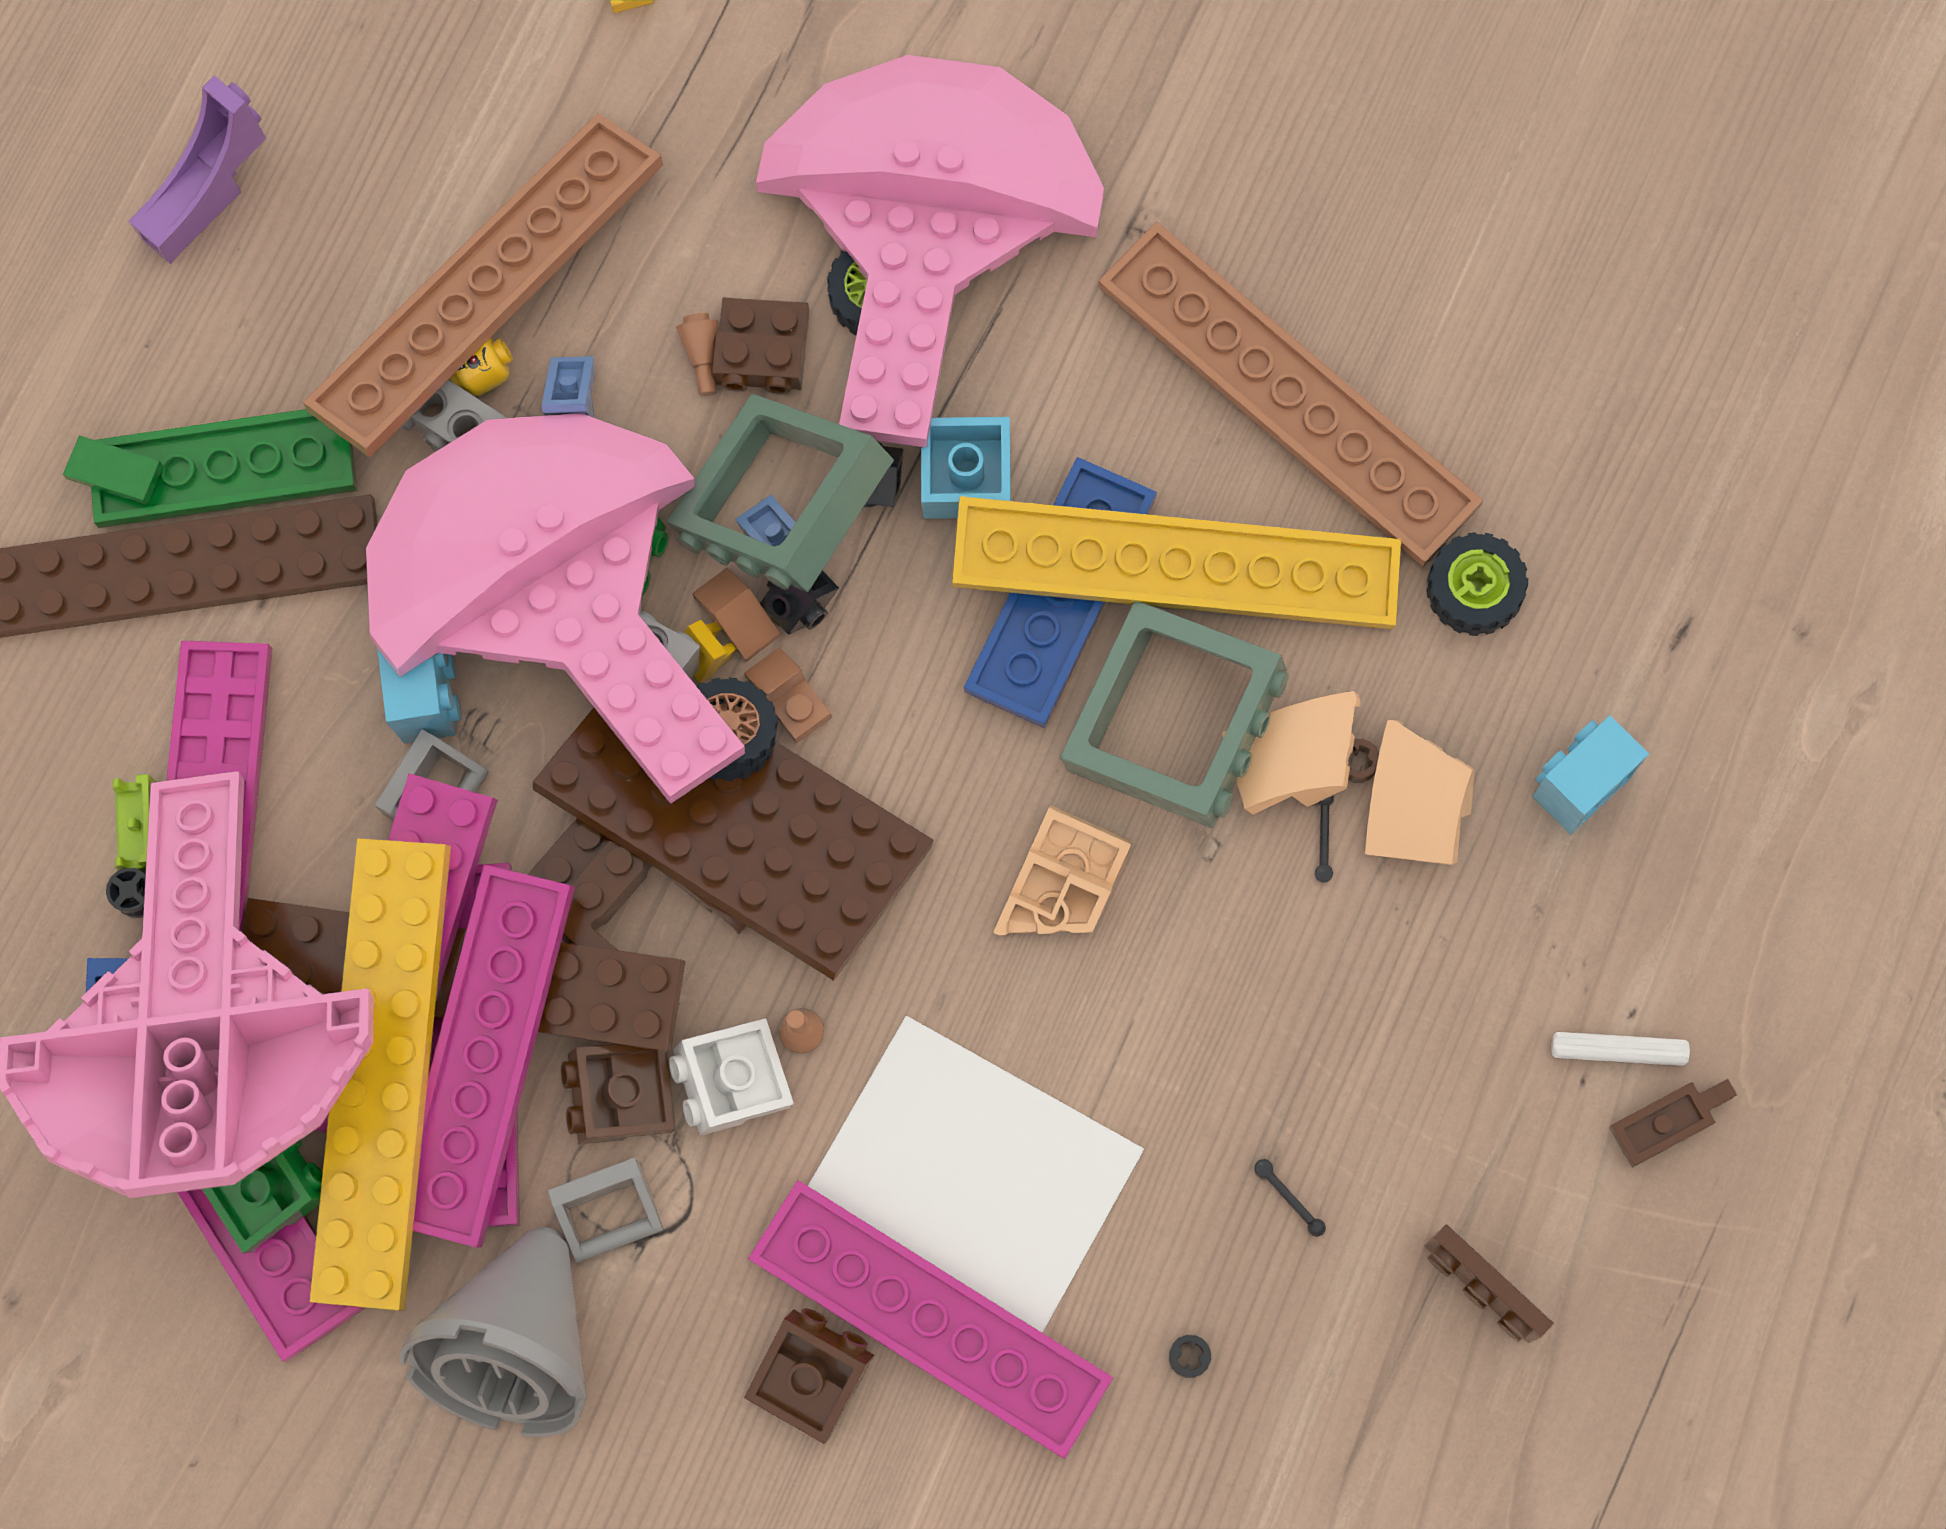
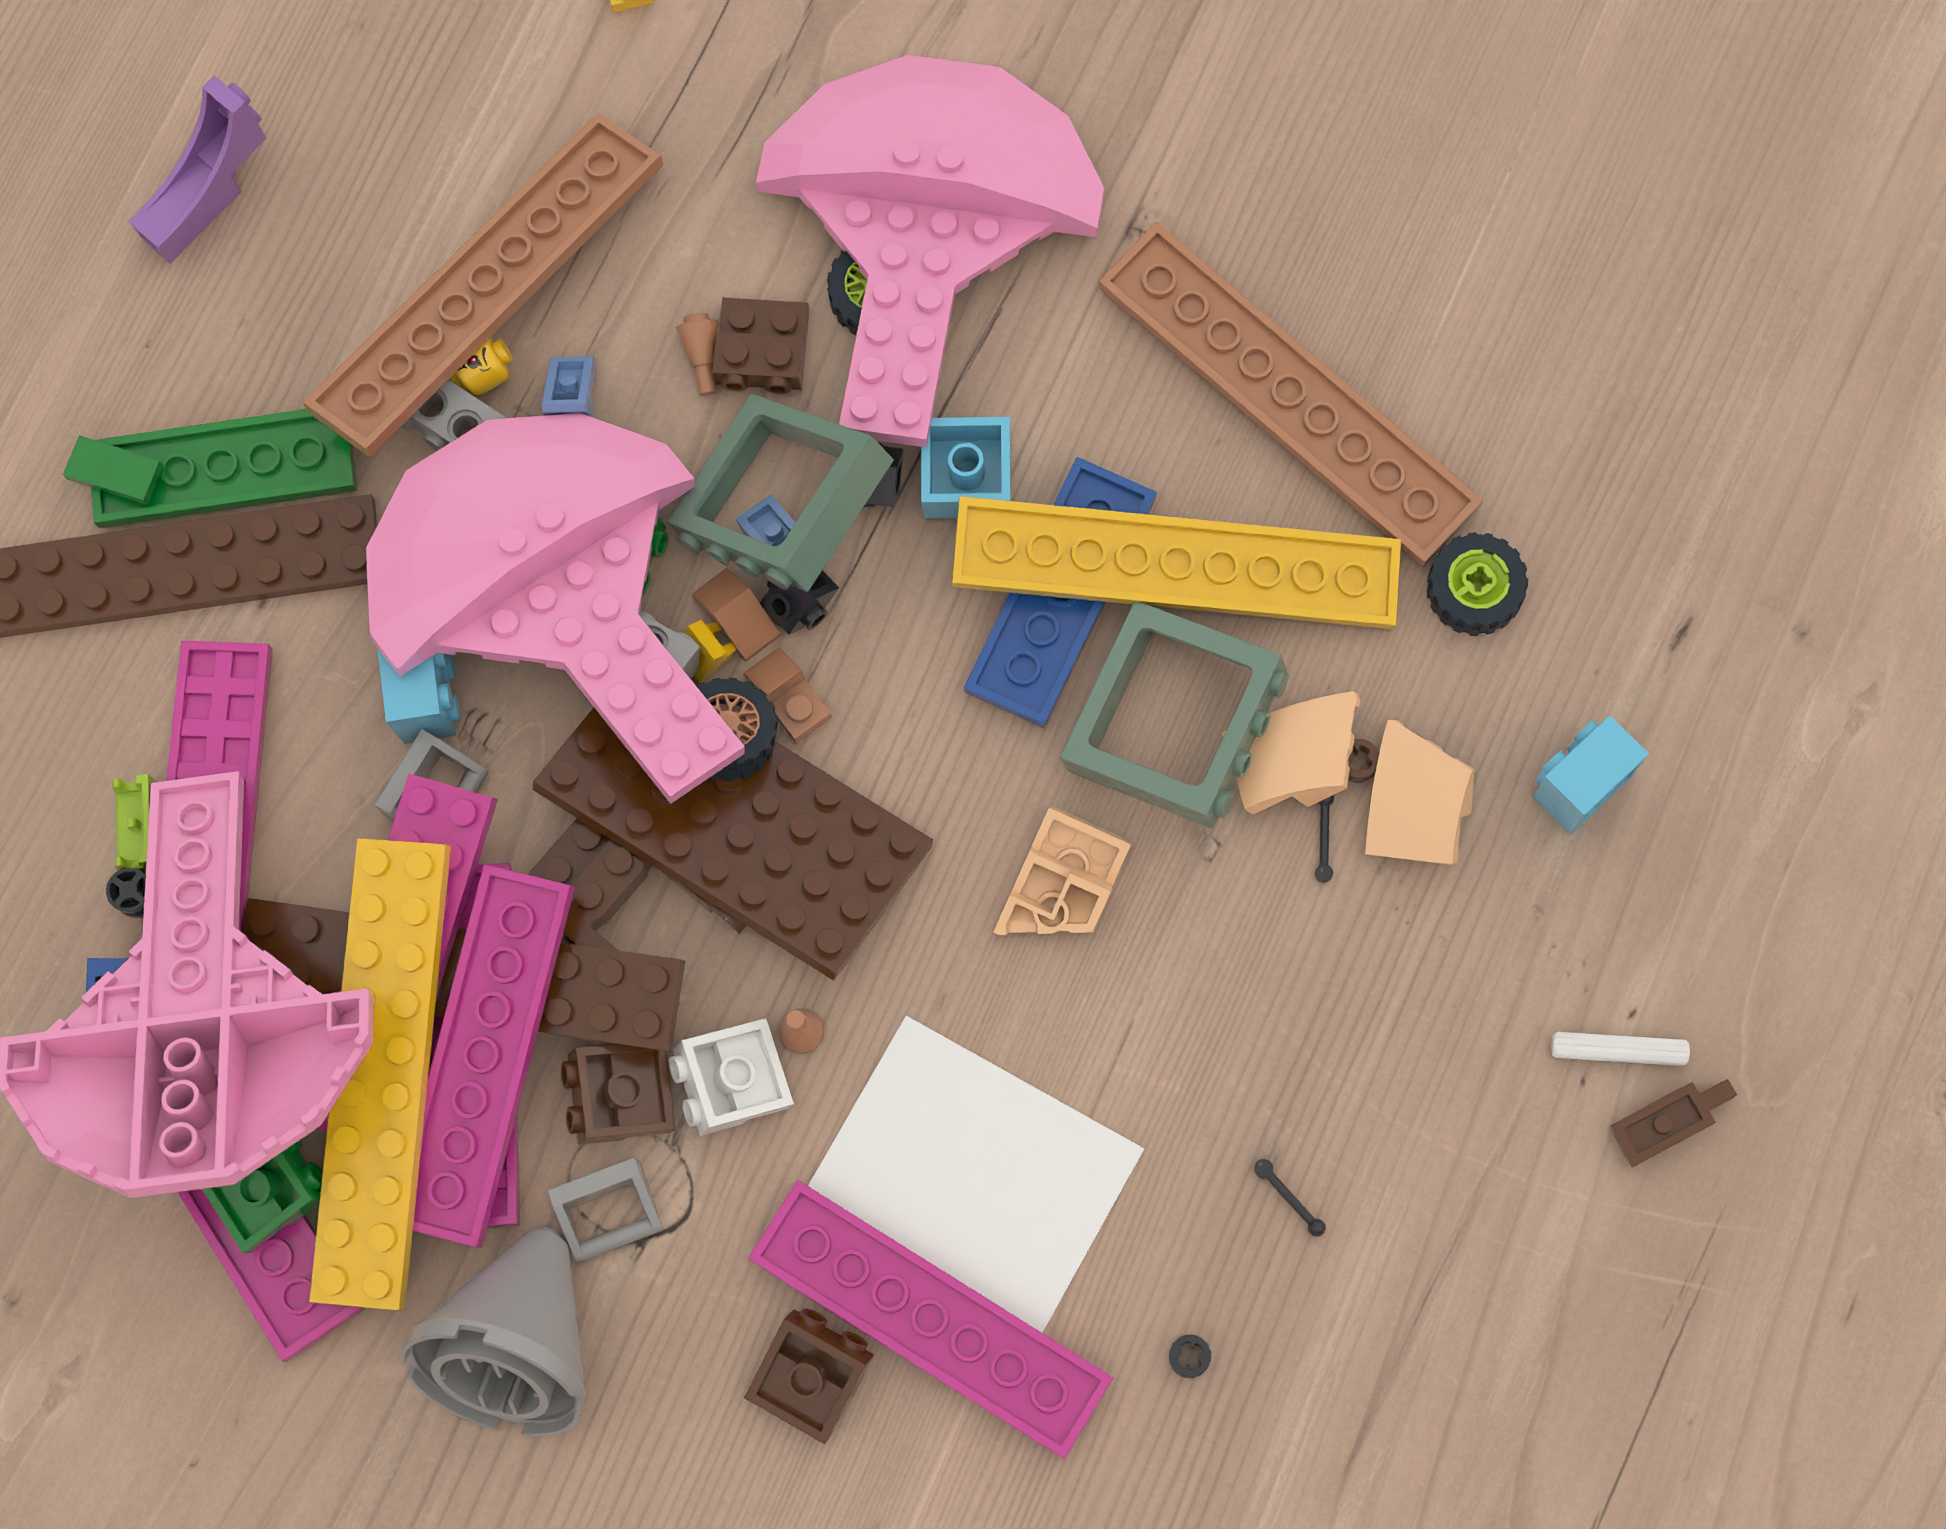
(1487, 1286): reddish brown plate -> none

